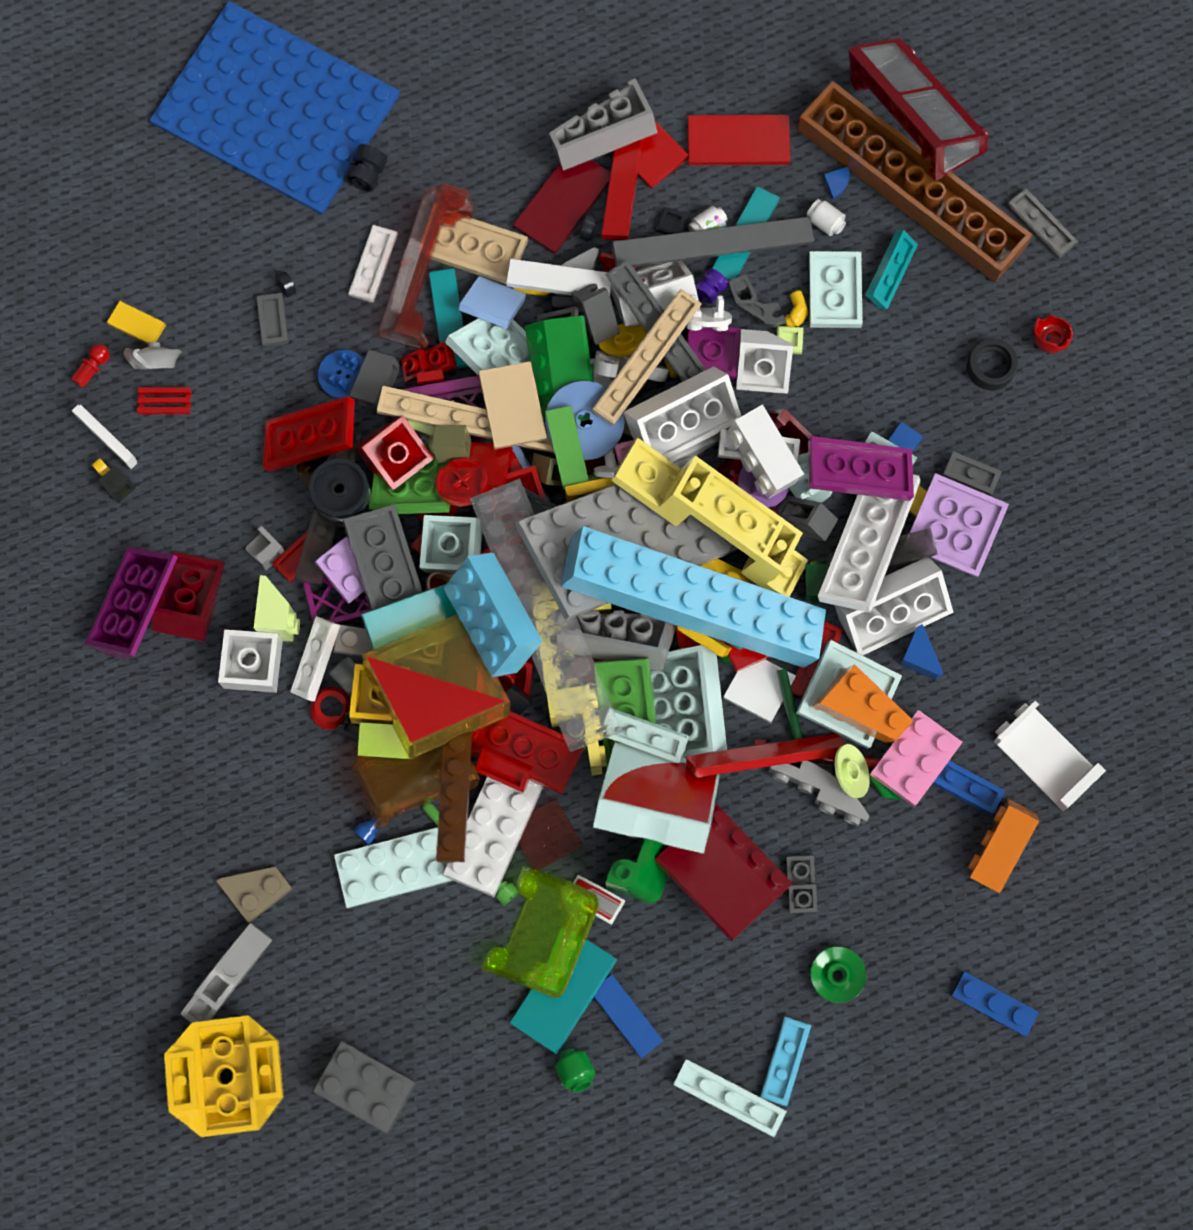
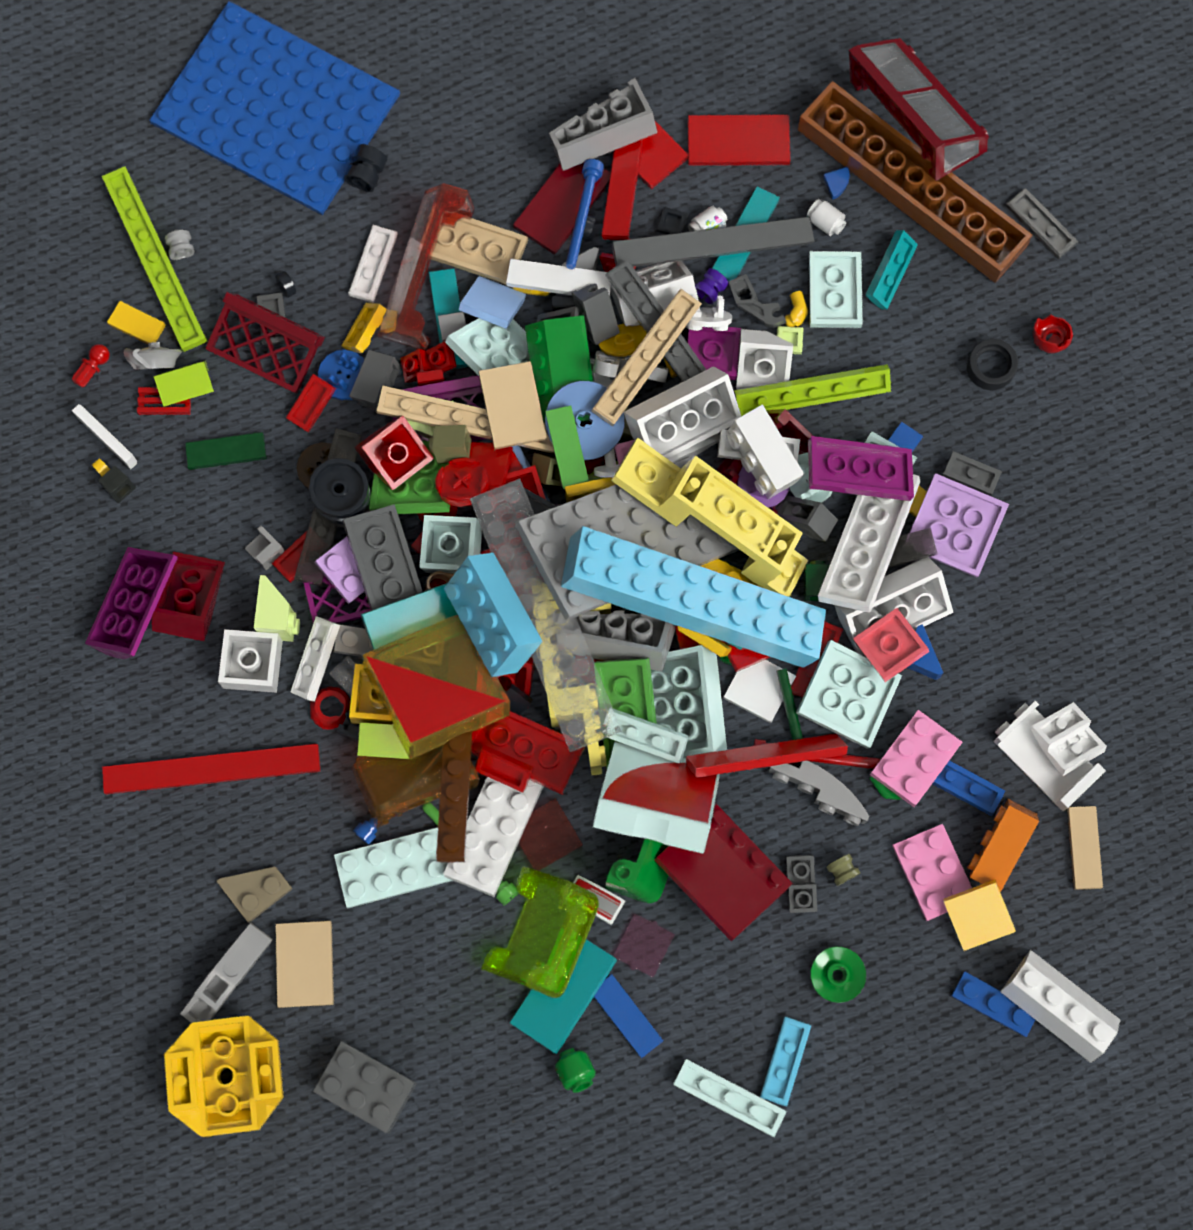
(154, 259): none -> lime plate
(179, 244): none -> light grey wheel
(183, 383): none -> lime panel
(211, 769): none -> red tile
(226, 451): none -> dark green tile
(270, 320): none -> dark red fence
(304, 964): none -> tan tile
(309, 434): red plate -> none
(311, 403): none -> red tile
(364, 327): none -> yellow plate
(451, 323): none -> light grey tile
(592, 172): none -> blue piece
(644, 945): none -> clear pink piece
(815, 390): none -> lime plate
(843, 869): none -> olive wheel
(852, 771): yellowish green dish -> none
(863, 705): orange wedge -> none
(891, 645): none -> coral plate
(931, 869): none -> bright pink plate
(979, 915): none -> yellow tile
(1061, 1007): none -> white slope
(1068, 739): none -> white slope
(1085, 847): none -> tan tile

